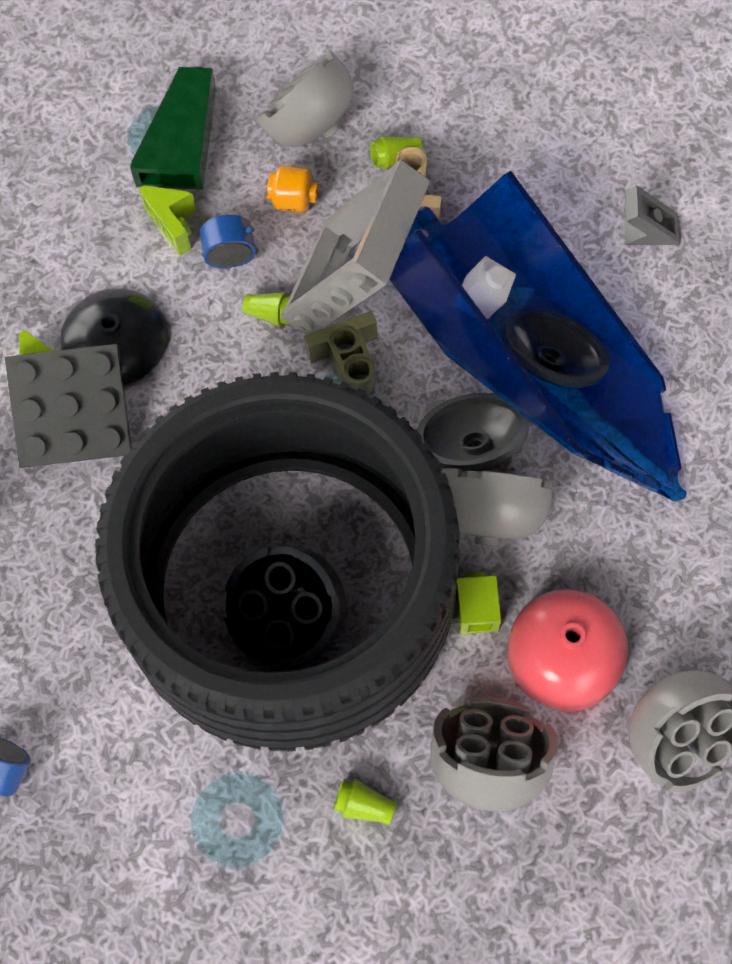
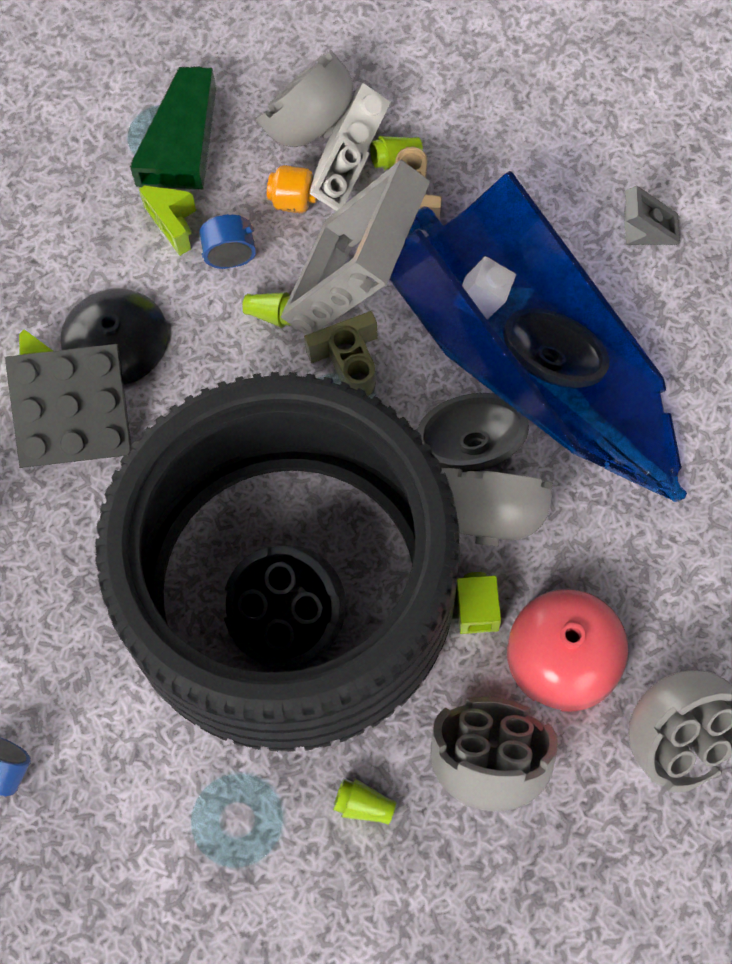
(348, 147): none -> white slope

